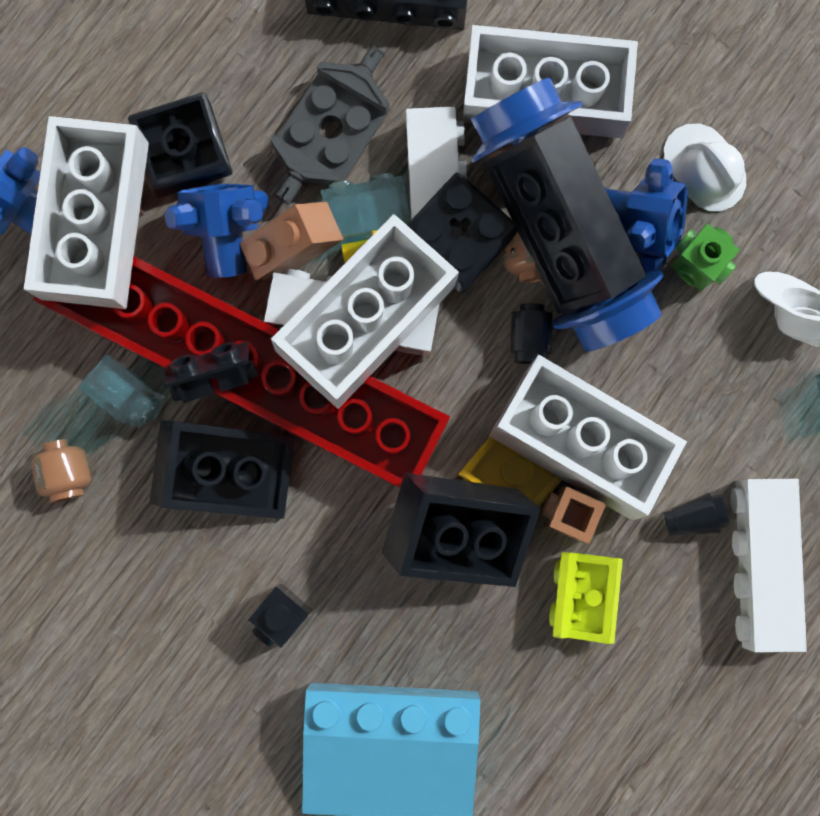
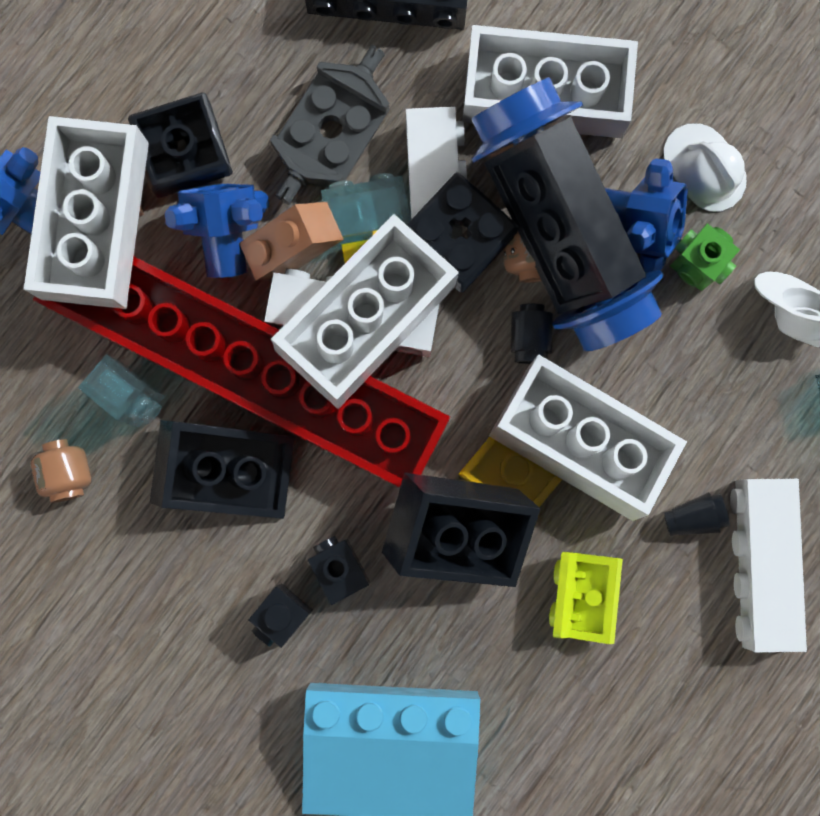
(190, 376): black hinge -> none
(338, 569): none -> black brick
(572, 514): nougat brick -> none

